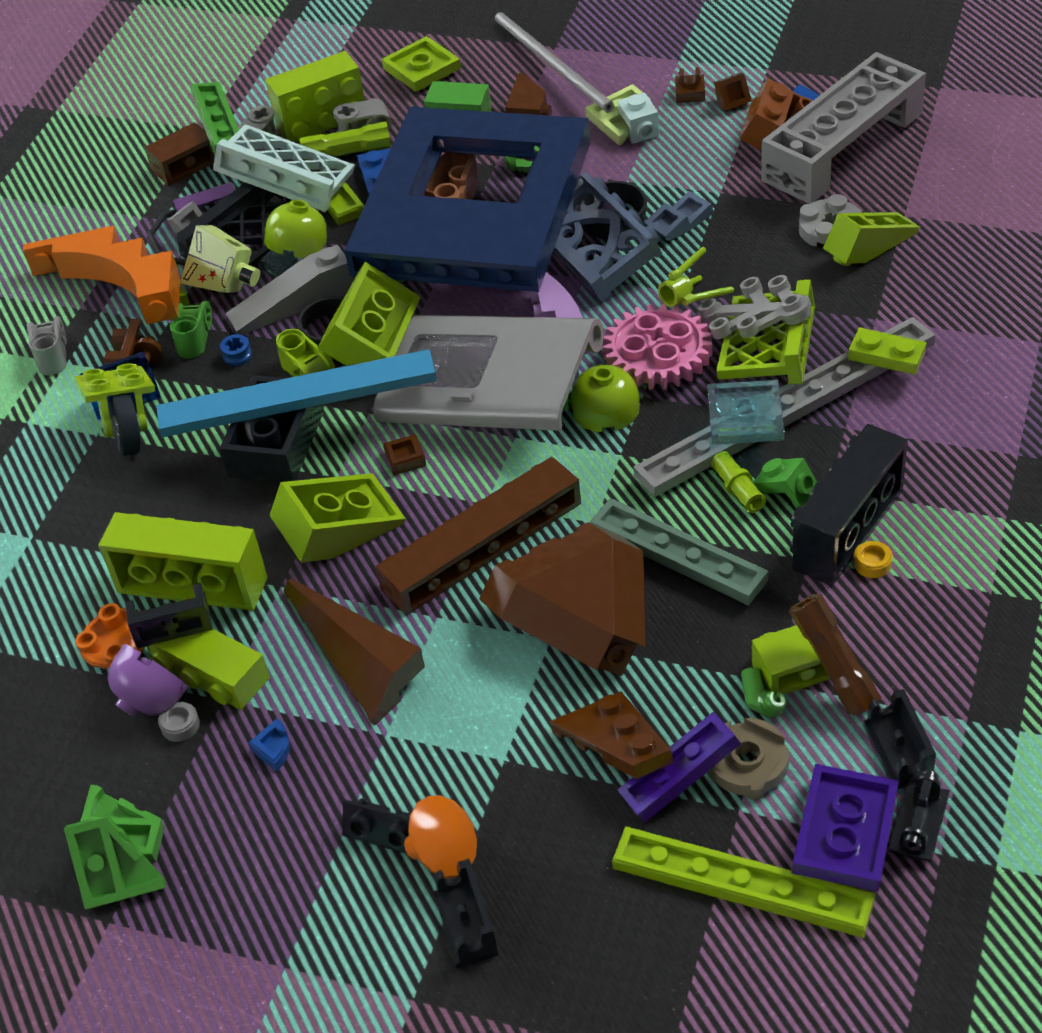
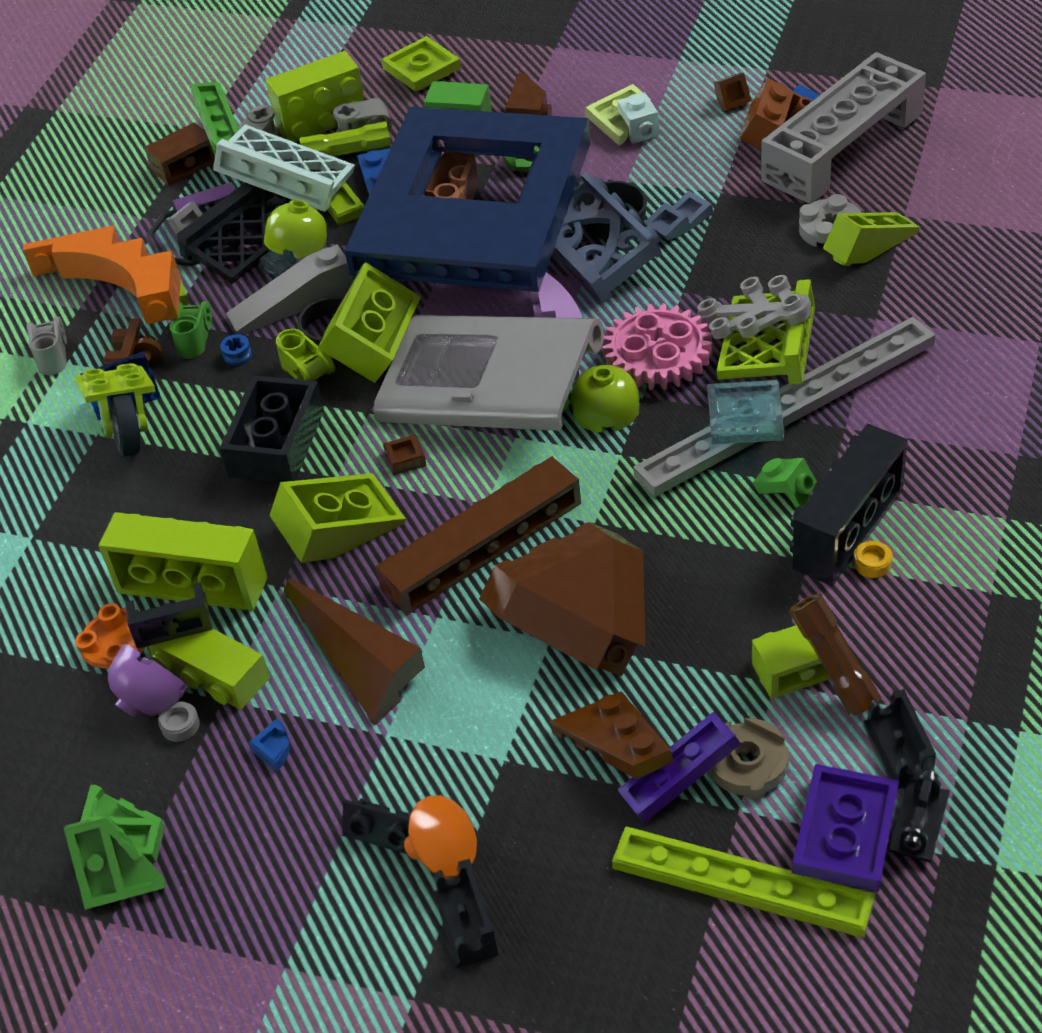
(218, 262): yellowish green torso -> none
(295, 393): dark azure tile -> none
(555, 63): light grey piece -> none
(679, 288): lime plant -> none
(684, 552): sand green plate -> none
(690, 87): reddish brown tile -> none
(738, 482): lime pin -> none
(759, 699): bright green arm -> none
(887, 351): lime plate -> none

